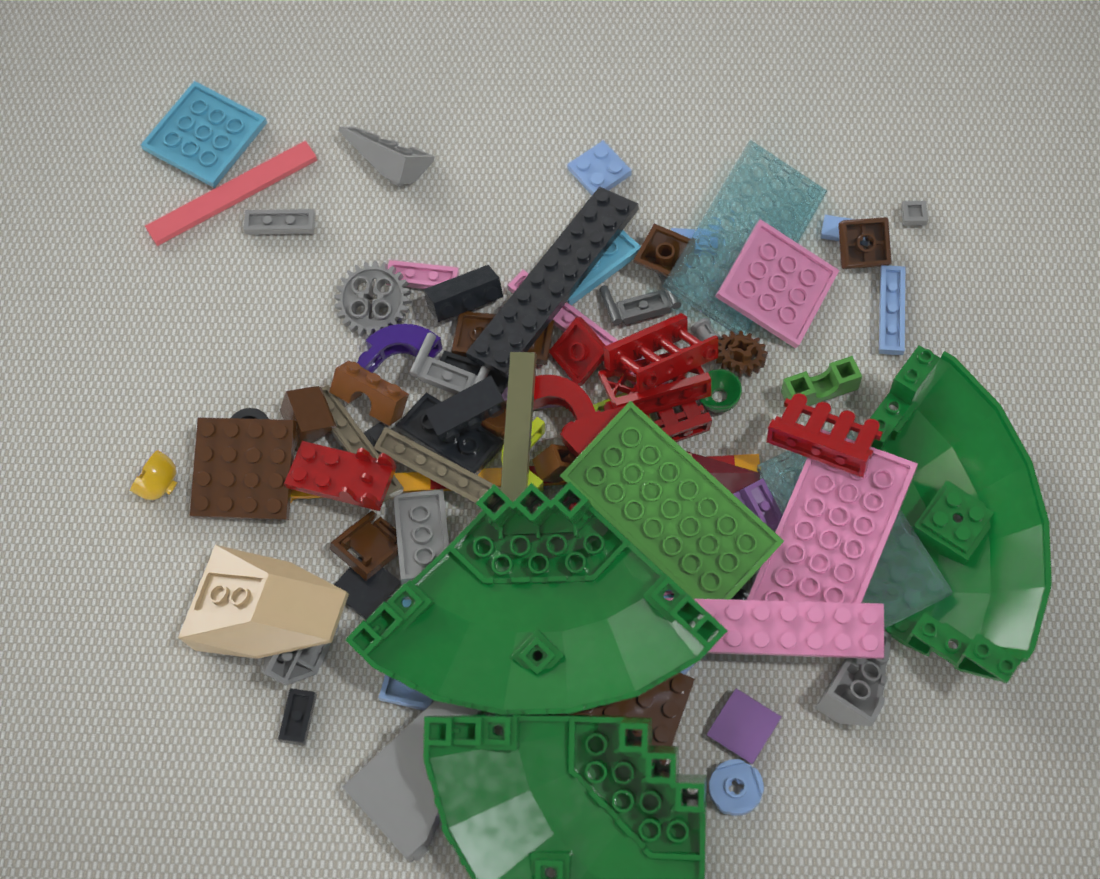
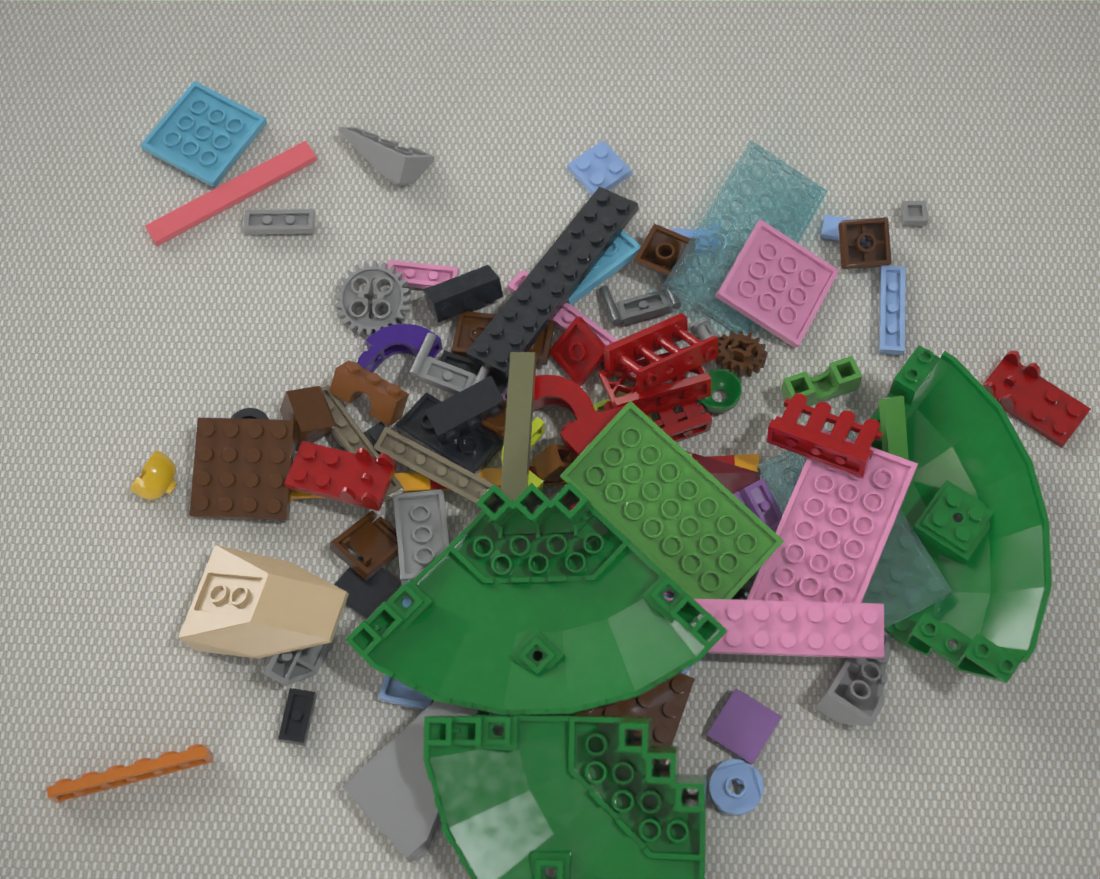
(119, 775): none -> orange plate
(893, 426): none -> bright green tile
(1035, 400): none -> red hinge

